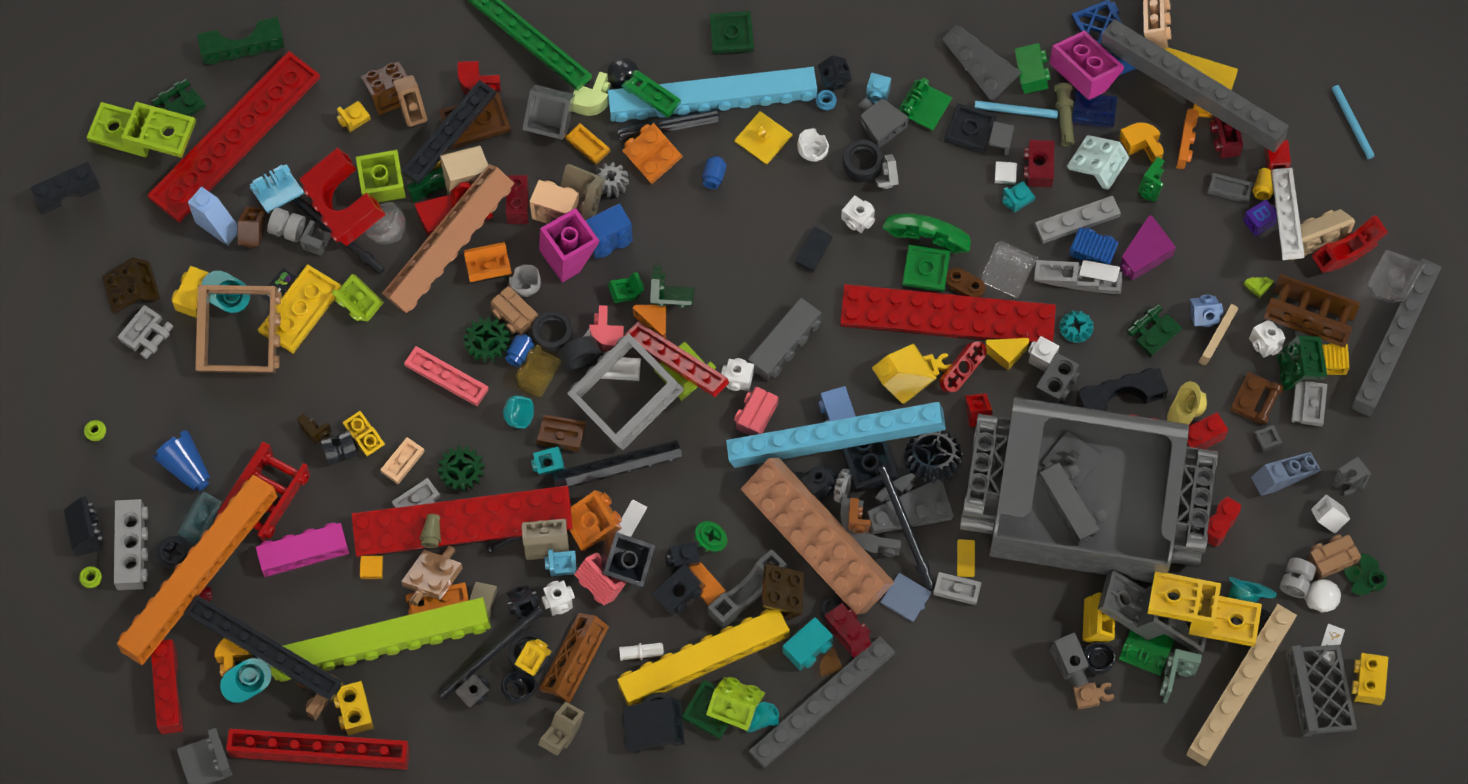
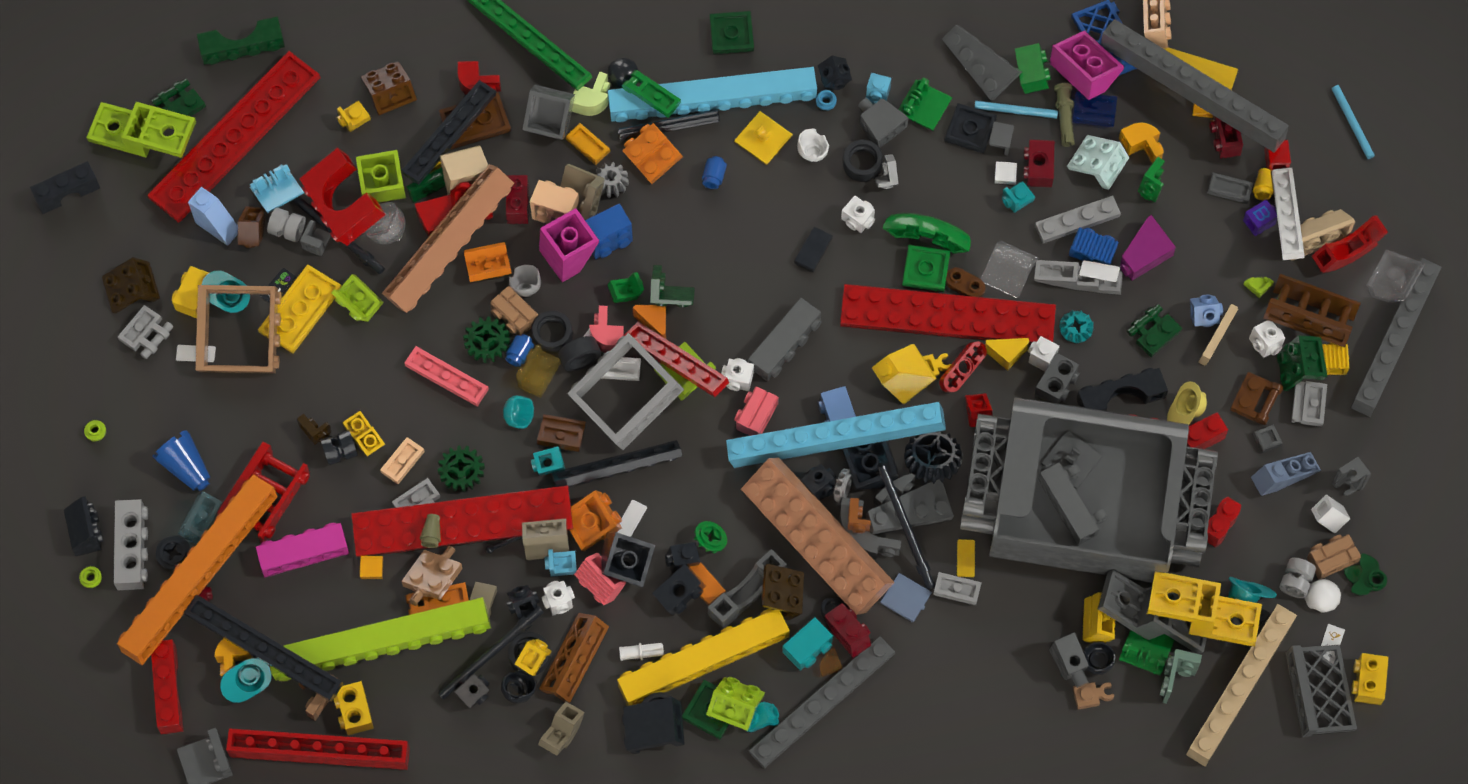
(188, 353): none -> white sticker
(410, 100): medium nougat brick -> none
(1187, 138): orange plate -> none

